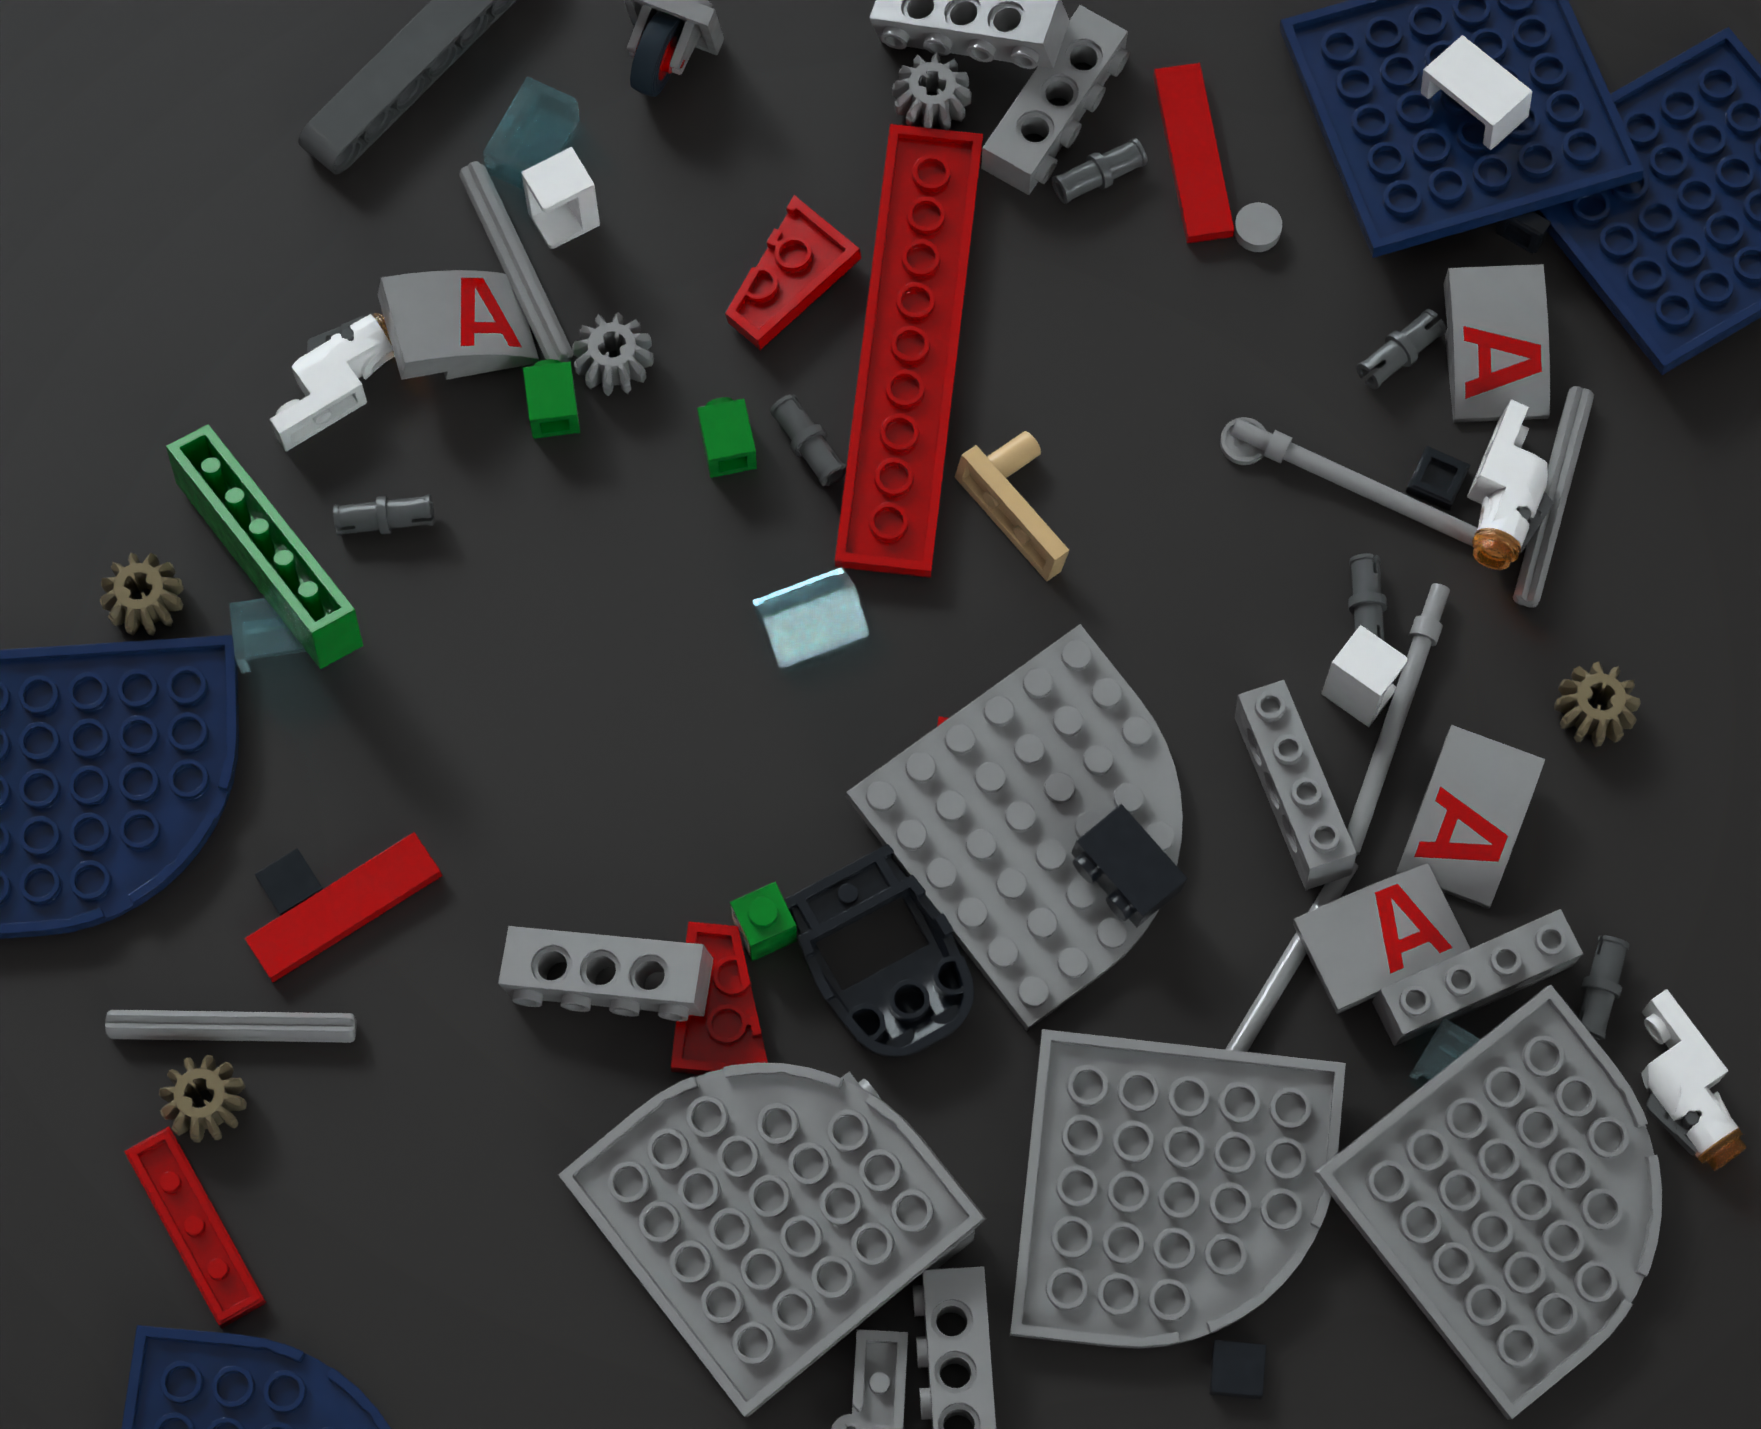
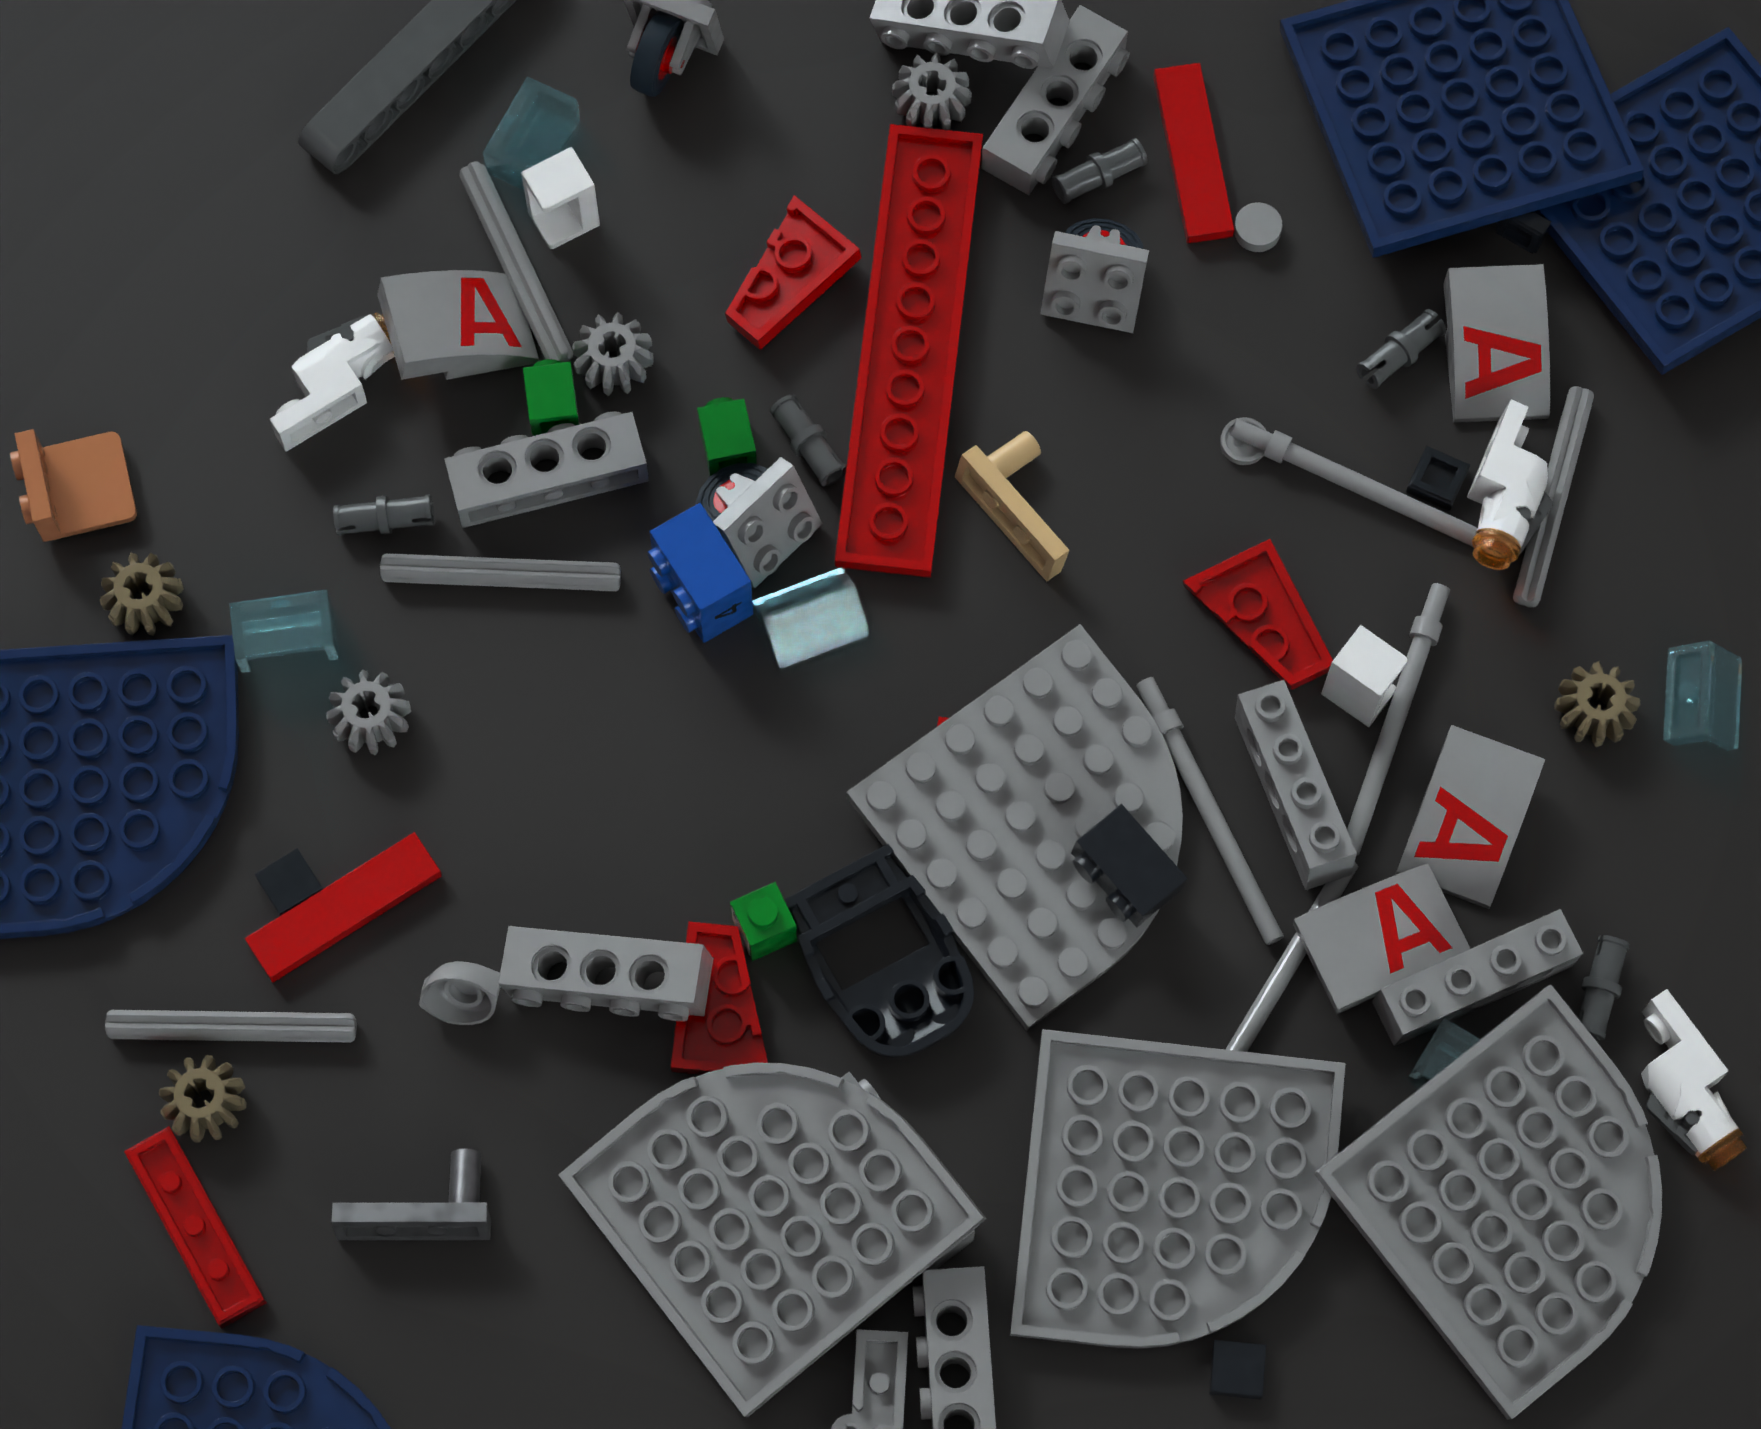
(73, 484): none -> nougat bracket
(265, 546): green brick -> none
(360, 696): none -> light grey gear
(458, 1220): none -> flat silver piece
(461, 993): none -> light grey hat
(500, 572): none -> light grey axle
(531, 489): none -> light grey brick
(700, 573): none -> blue brick
(760, 513): none -> light grey plate
(1095, 275): none -> light grey plate
(1170, 727): none -> light grey bar
(1264, 612): none -> red wing
(1367, 598): dark grey pin -> none
(1480, 88): white panel -> none
(1703, 695): none -> clear light blue panel

